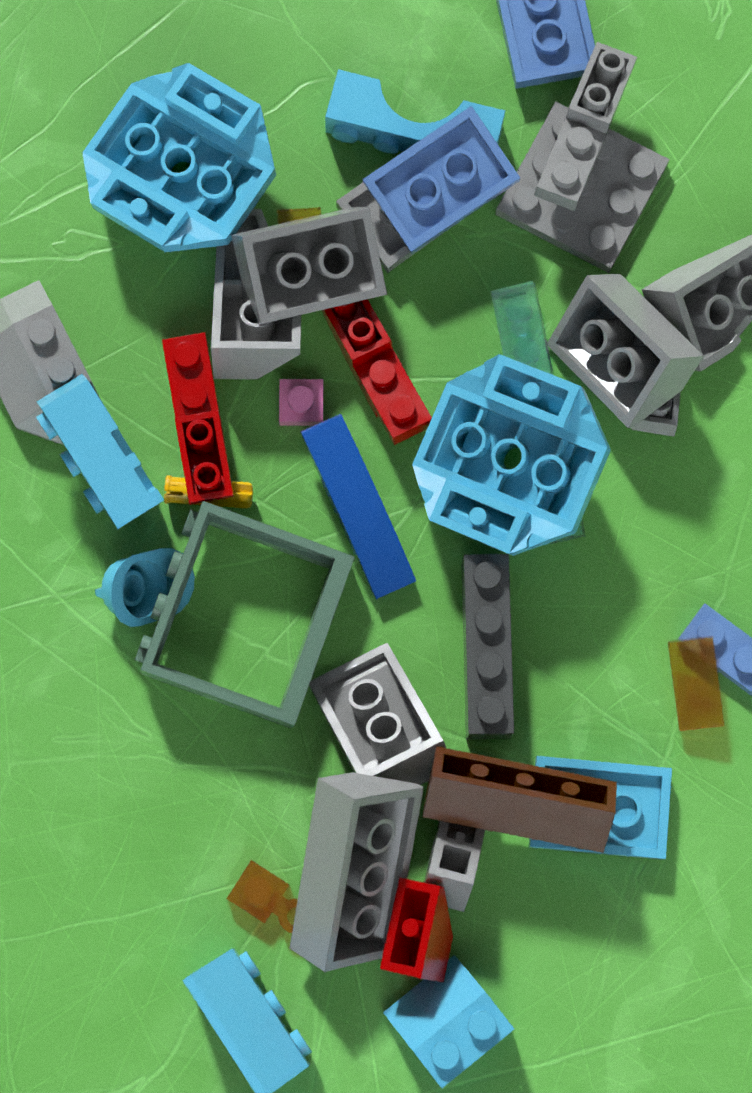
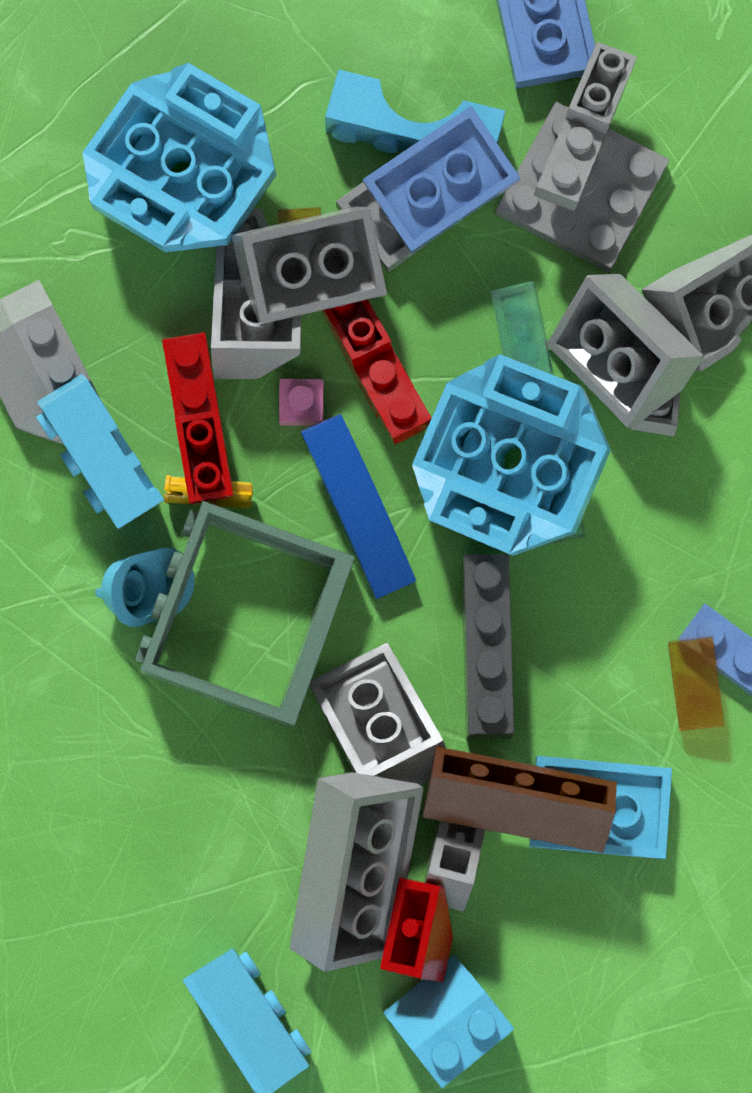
(262, 894): clear orange plate -> none

